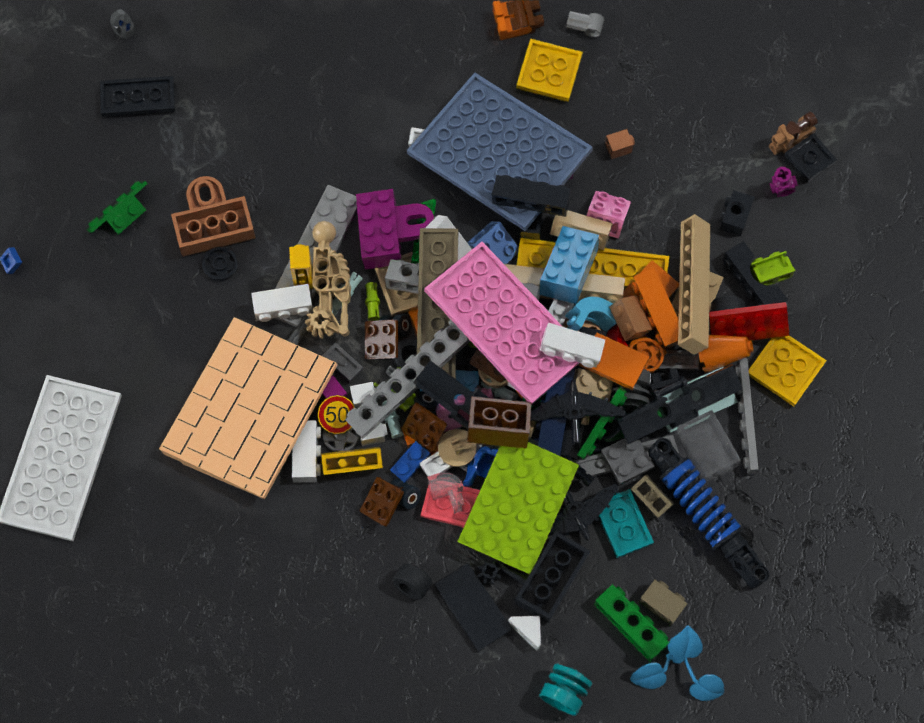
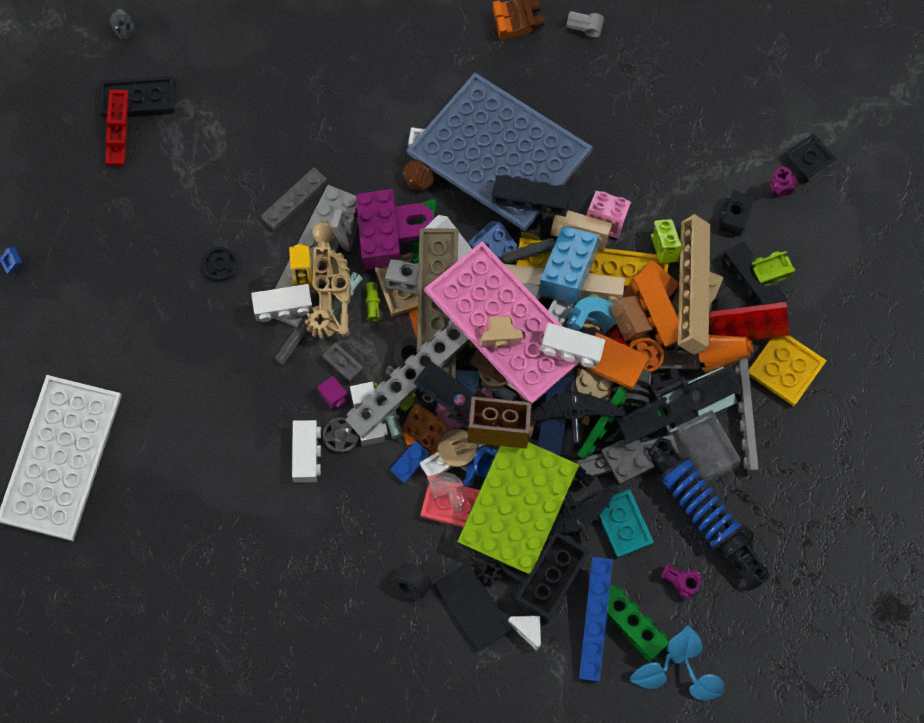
(117, 128): none -> red slope
(123, 212): green bracket -> none
(211, 222): nougat brick -> none
(248, 408): light nougat slope -> none
(294, 198): none -> flat silver plate
(333, 414): piece -> none
(344, 228): none -> light grey wing
(351, 460): yellow brick -> none
(383, 335): plate -> none
(386, 496): reddish brown plate -> none
(418, 175): none -> reddish brown hair
(500, 333): none -> tan brick
(528, 250): none -> dark grey axle
(549, 70): yellow plate -> none
(567, 686): teal wheel -> none
(596, 619): none -> blue plate
(619, 143): nougat brick -> none
(652, 496): dark tan brick -> none
(663, 602): dark tan brick -> none
(666, 241): none -> lime hinge
(680, 578): none -> magenta connector
(793, 133): medium nougat hips -> none

